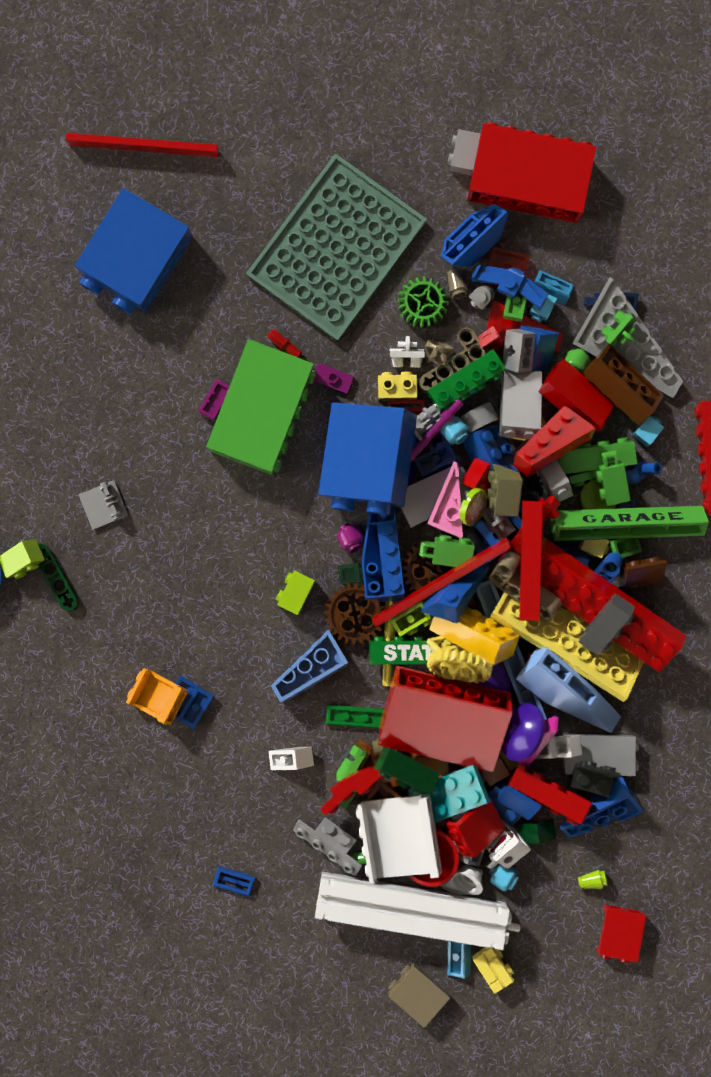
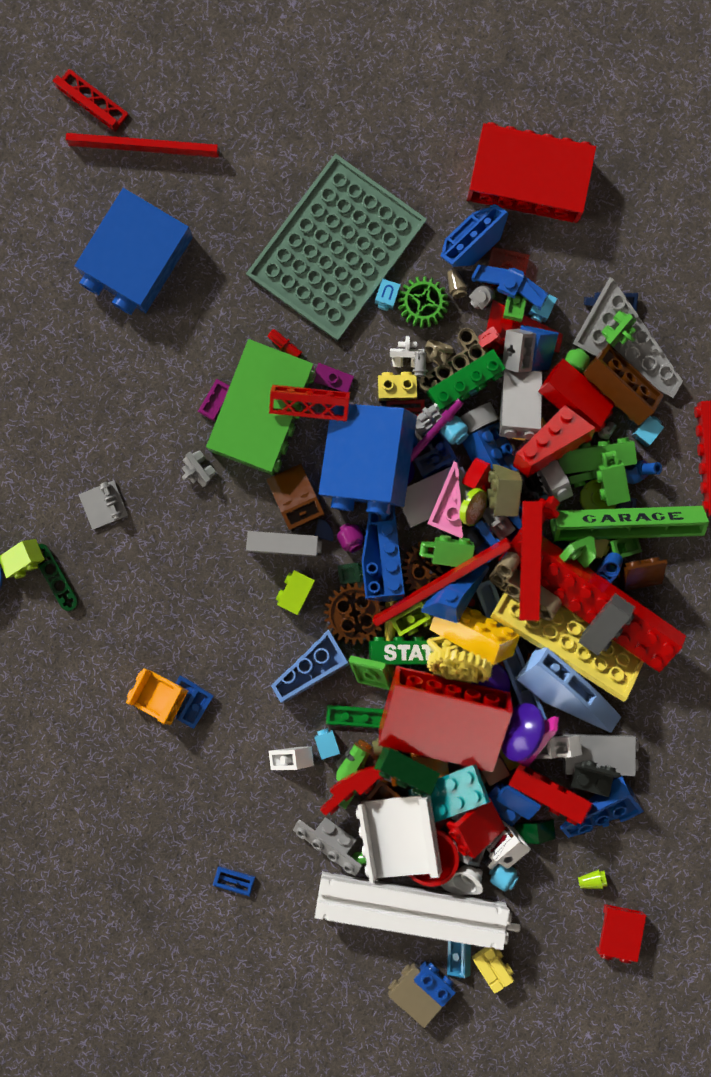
(89, 103): none -> red fence
(194, 470): none -> light grey hips
(283, 544): none -> light grey brick
(295, 497): none -> reddish brown slope
(311, 396): none -> red fence
(324, 530): none -> dark blue tile
(327, 743): none -> medium azure brick
(371, 672): none -> bright green tile
(387, 294): none -> medium azure brick
(420, 364): none -> light grey pin
(434, 984): none -> blue bracket
(464, 153): light grey brick -> none
(554, 286): dark azure slope -> none
(582, 550): none -> bright green slope
(607, 431): none -> light grey arm

